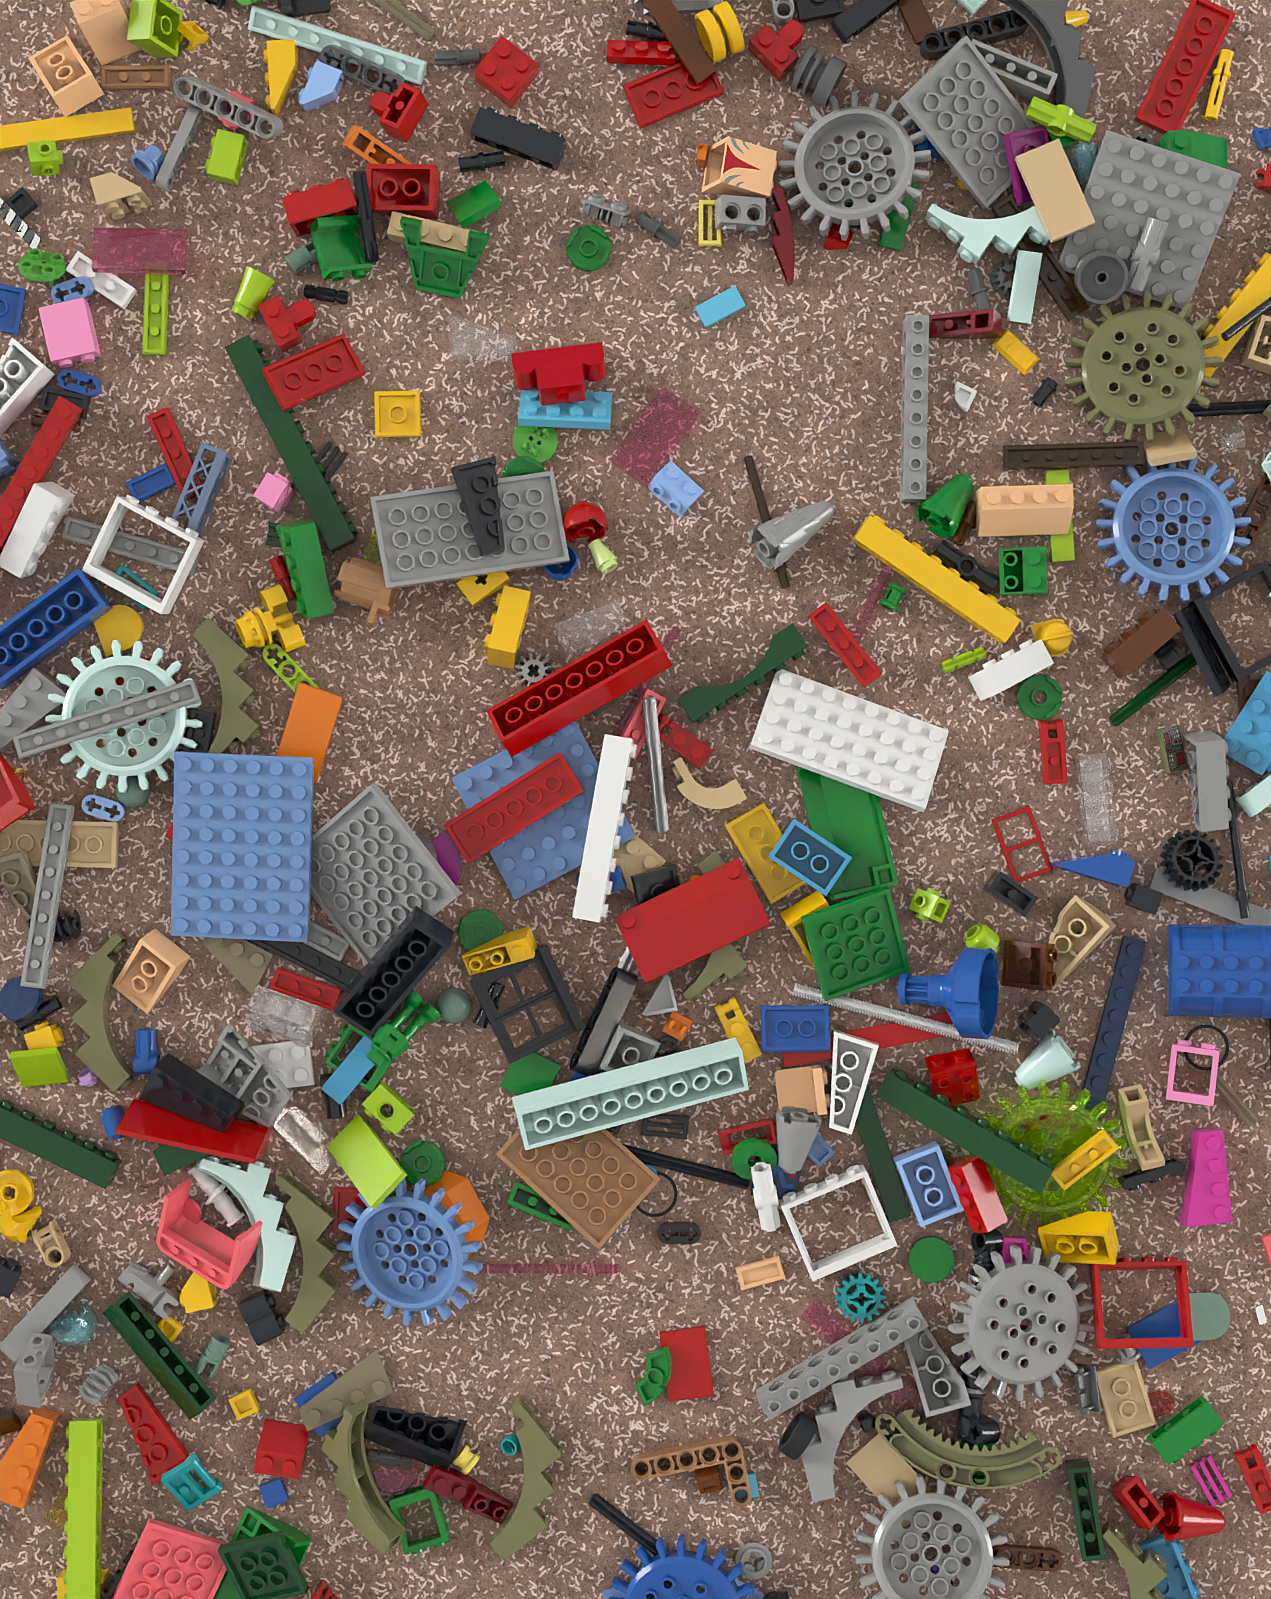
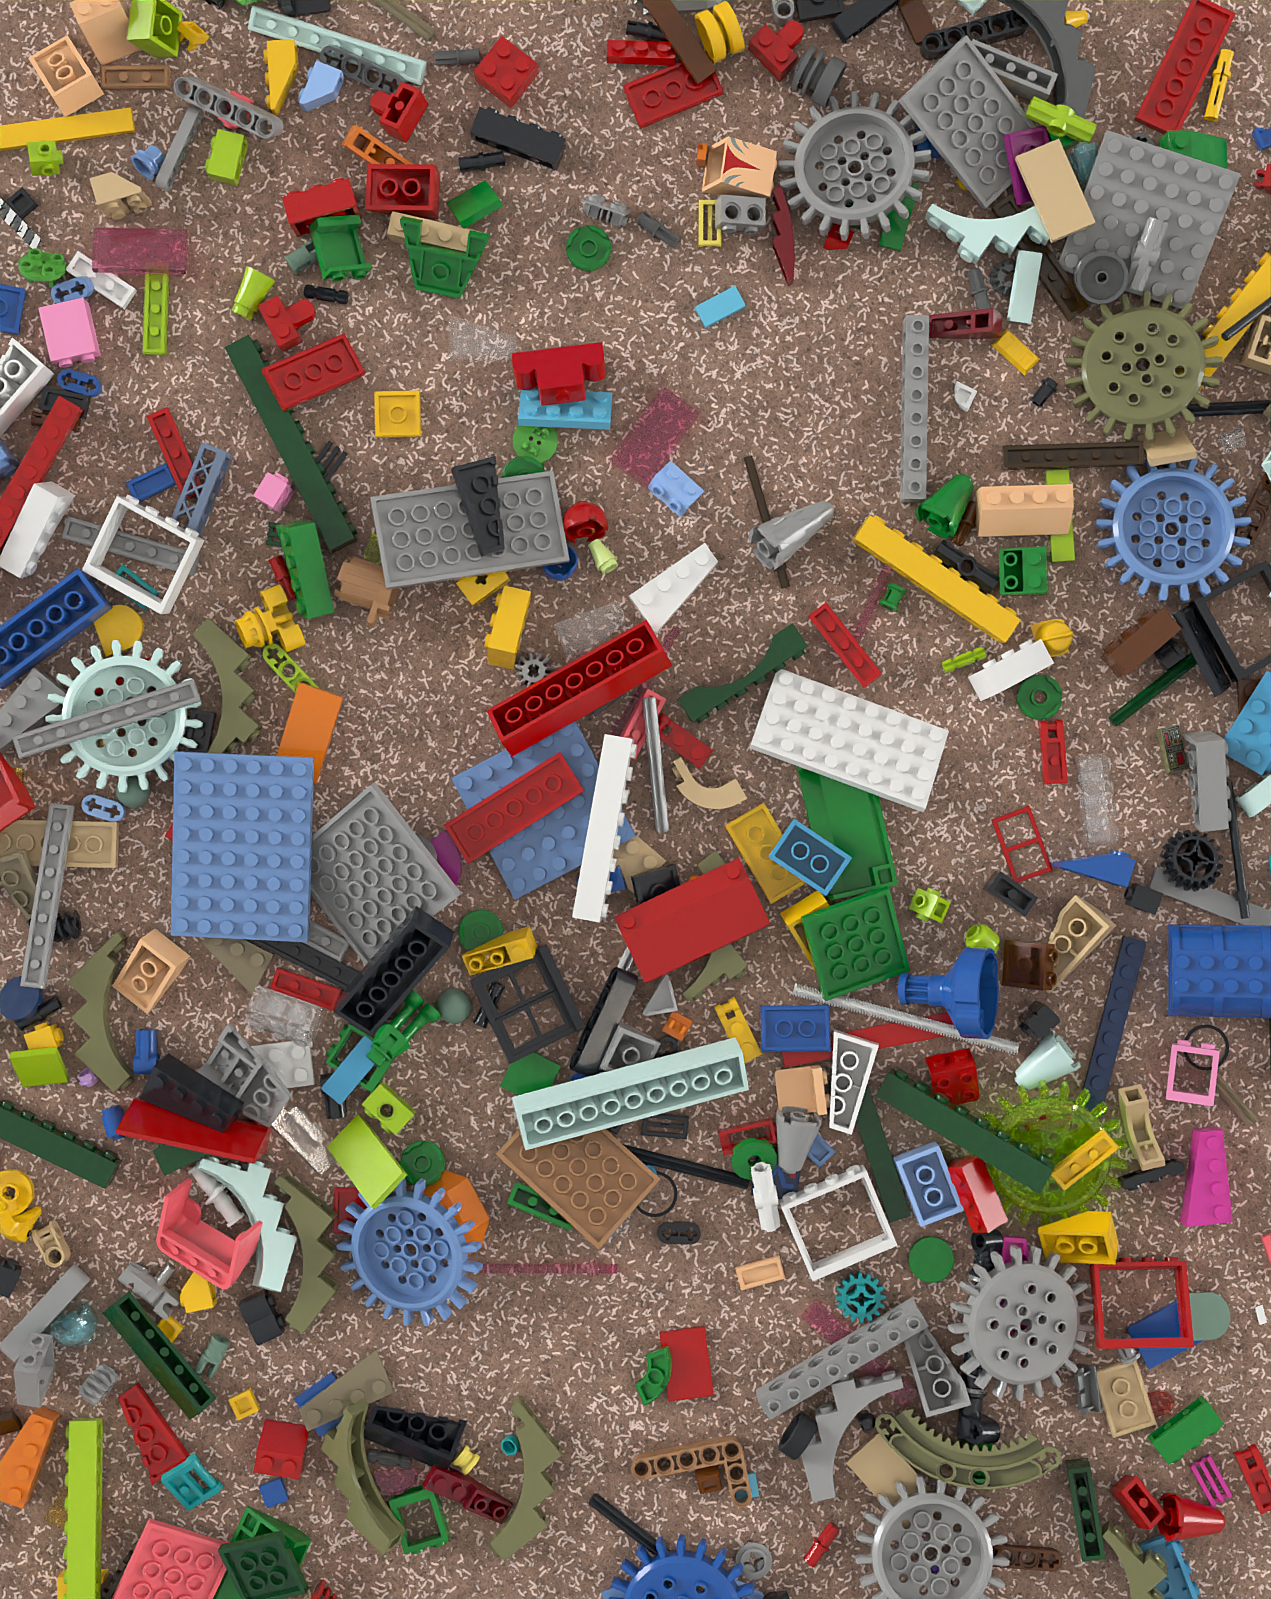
(365, 216): black axle -> none
(669, 590): none -> white wedge
(821, 1544): none -> red axle

